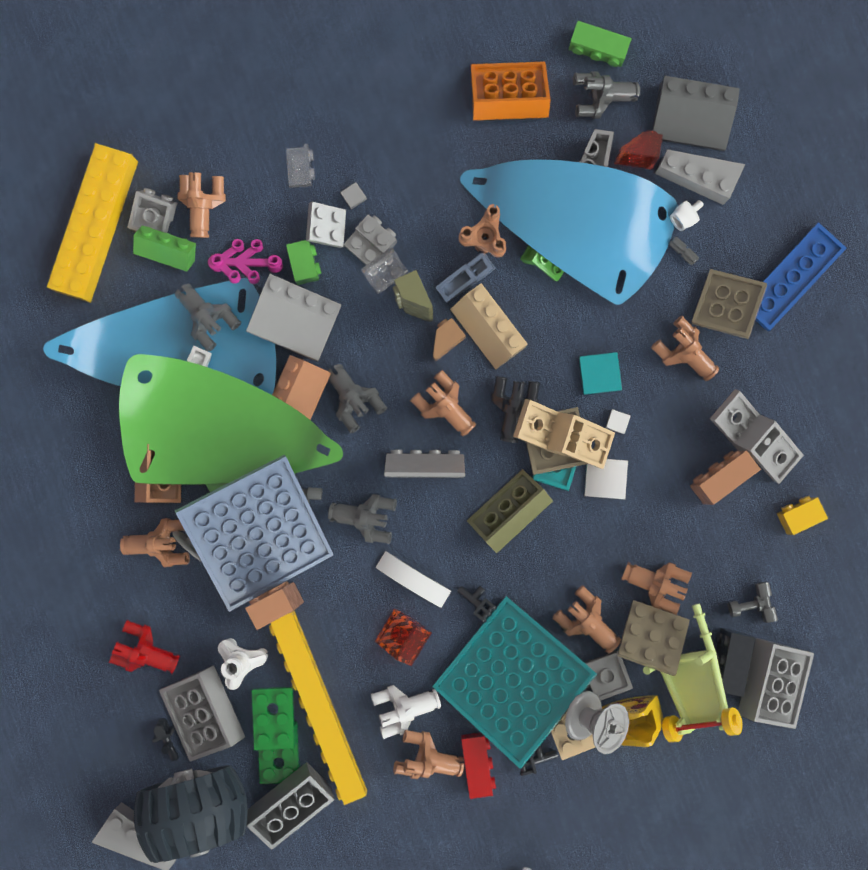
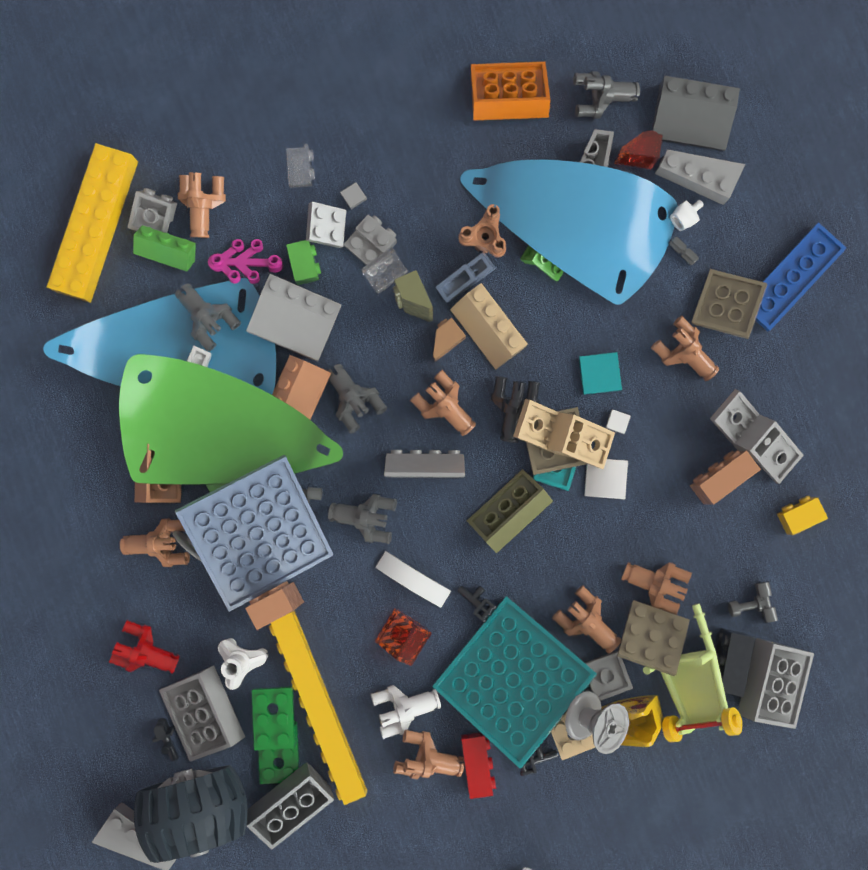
(599, 44): bright green brick -> none

